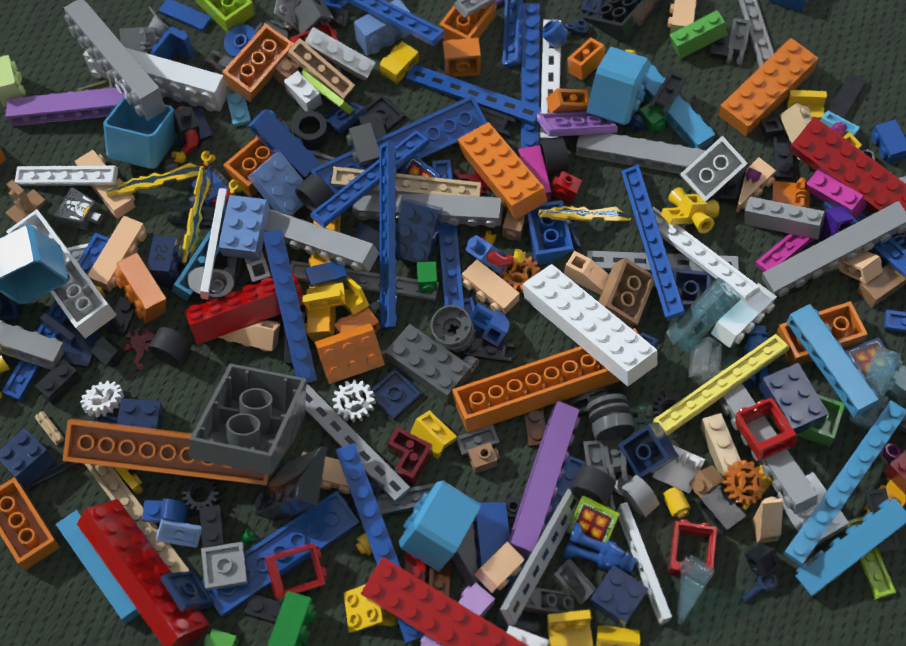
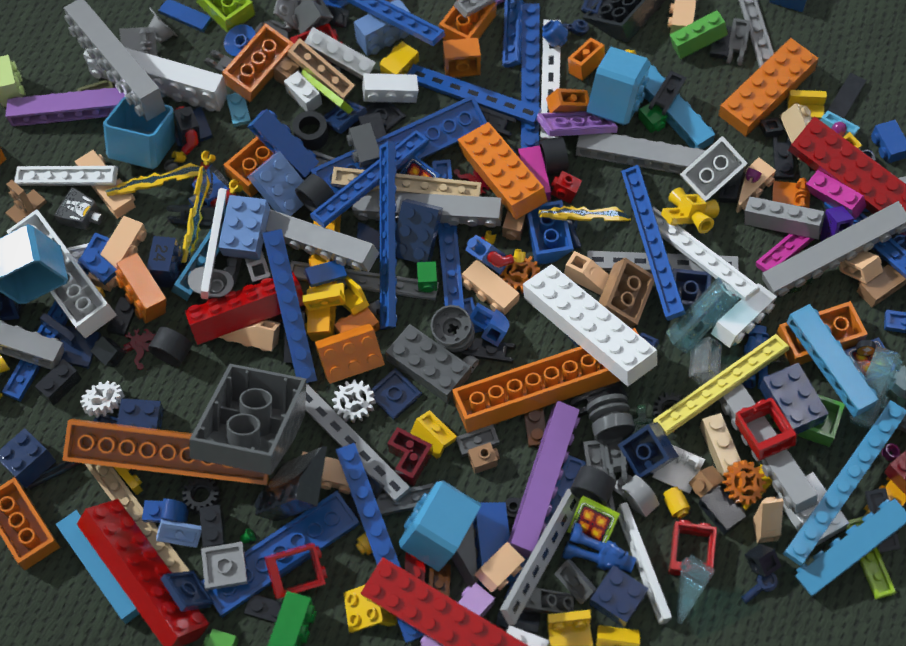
(49, 428): tan axle -> none
(97, 266): none -> blue plate
(173, 42): blue bracket -> none
(390, 88): none -> white brick
(636, 123): dark blue plate -> none
(865, 348): none -> tile

